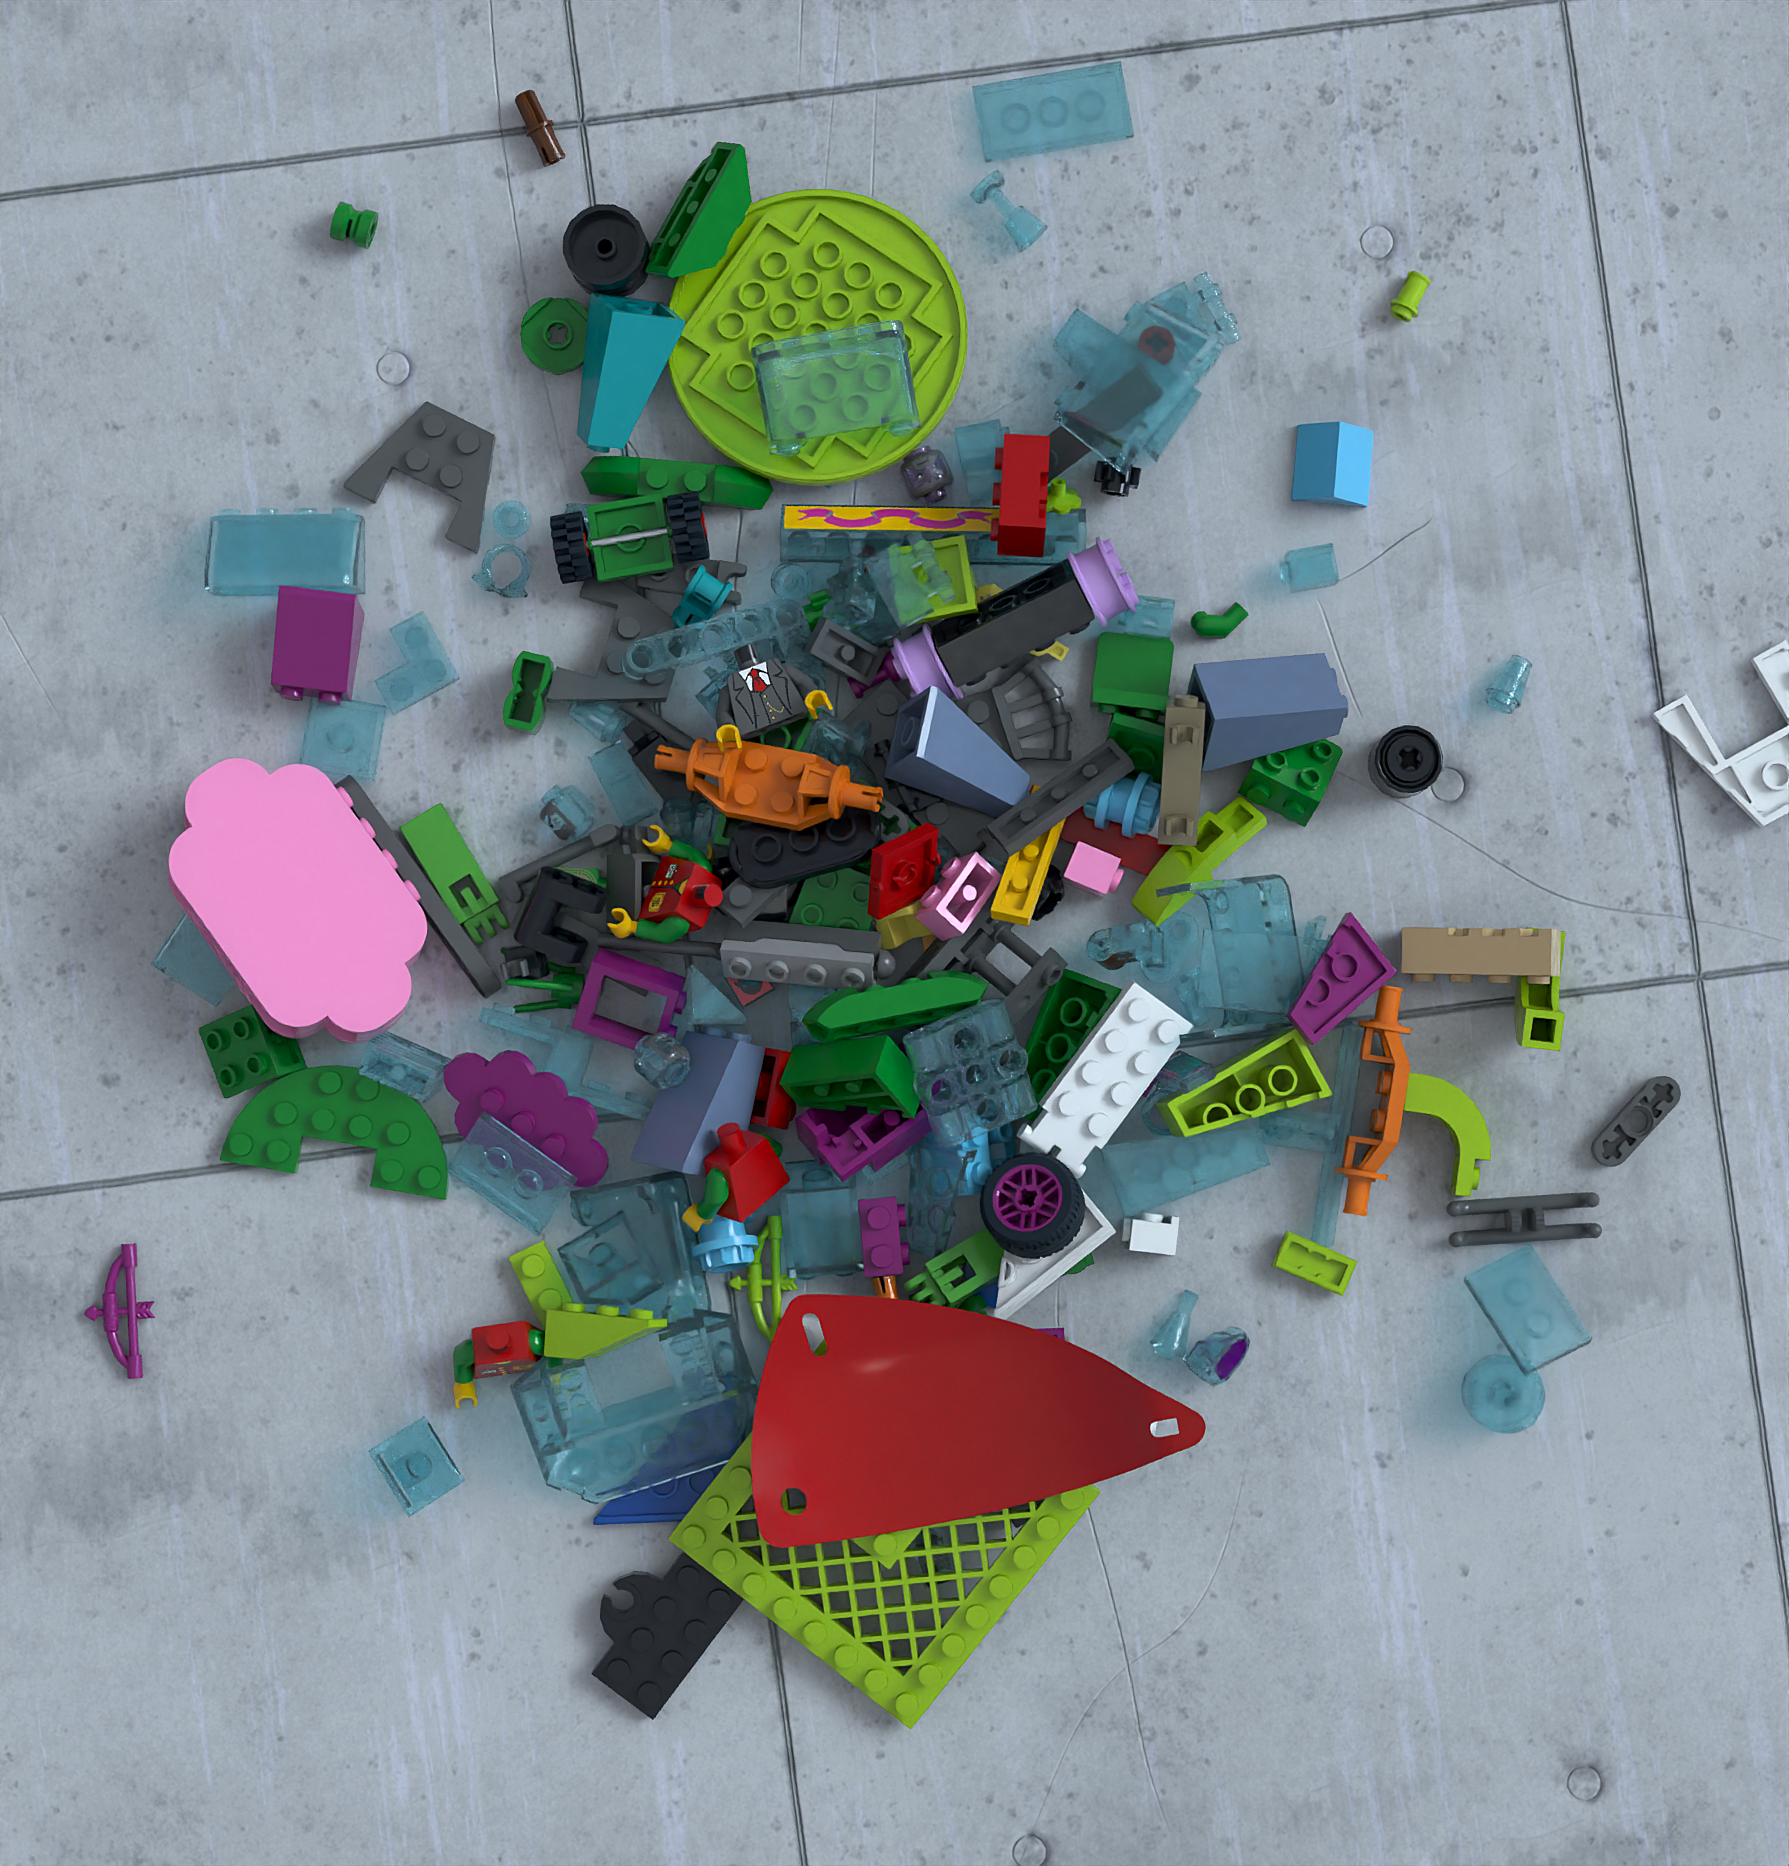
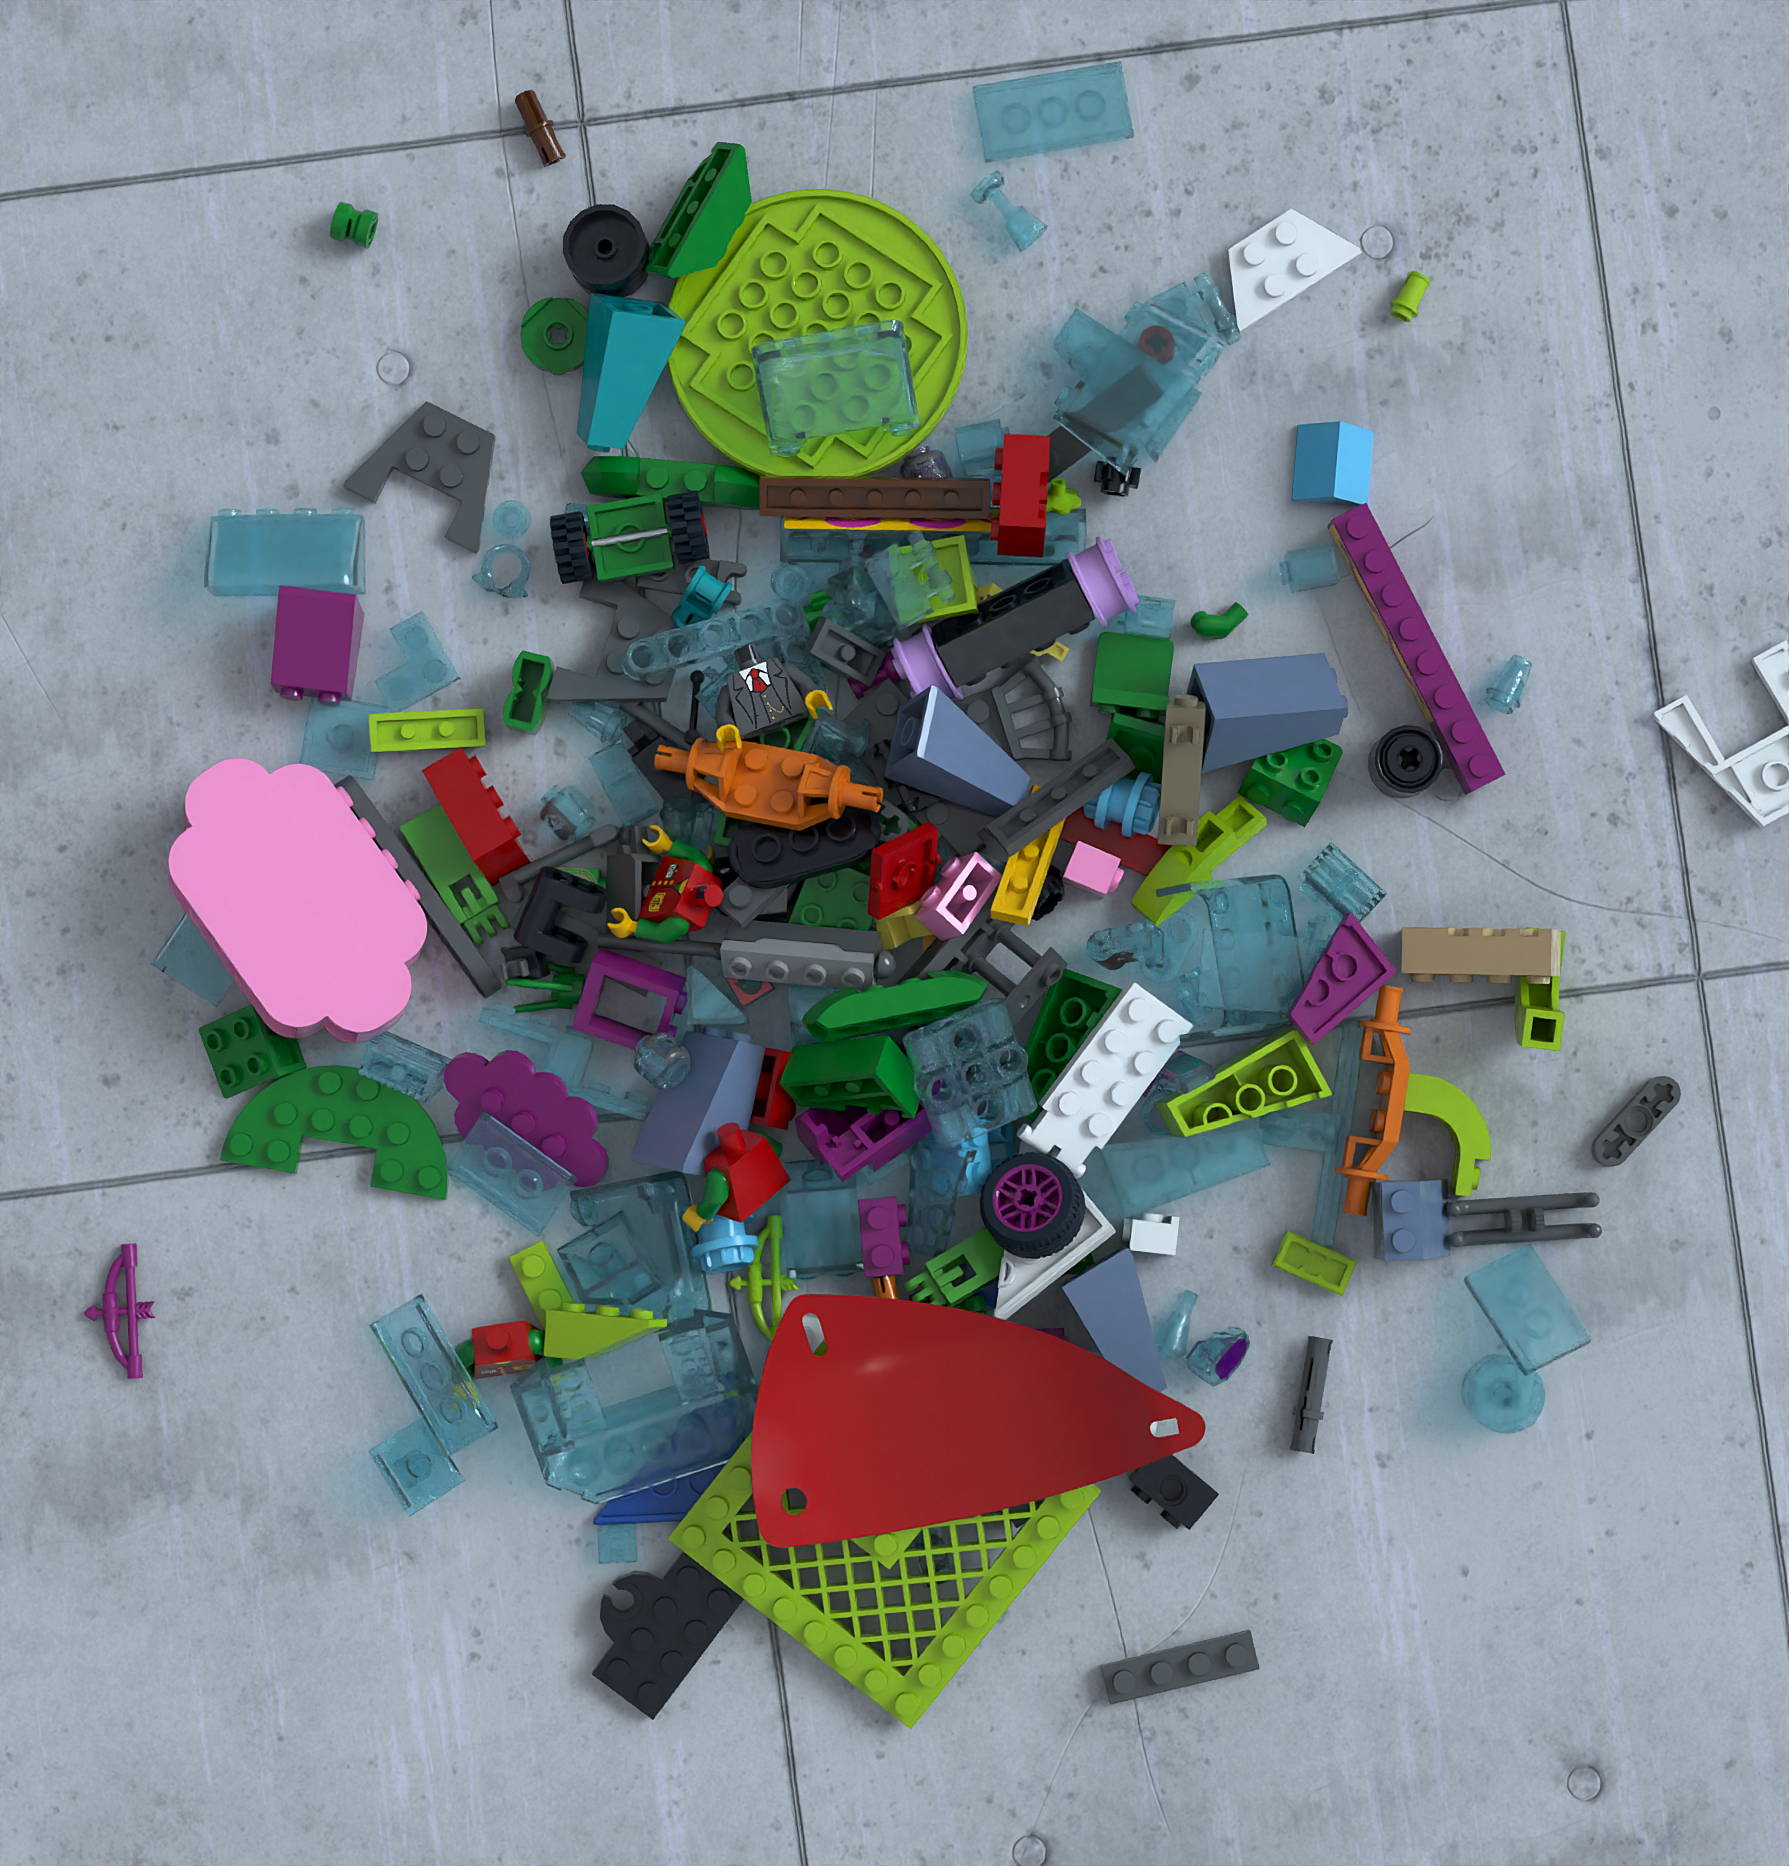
(426, 730): none -> lime plate
(434, 1376): none -> clear light blue tile
(476, 815): none -> red wedge
(617, 1543): none -> clear light blue tile
(697, 678): none -> black hinge
(874, 497): none -> reddish brown plate
(1116, 1317): none -> sand blue slope
(1179, 1667): none -> dark grey plate
(1188, 1505): none -> black brick
(1282, 264): none -> white wing
(1311, 1395): none -> dark grey pin
(1340, 885): none -> clear light blue brick
(1410, 1219): none -> sand blue slope
(1415, 649): none -> magenta brick

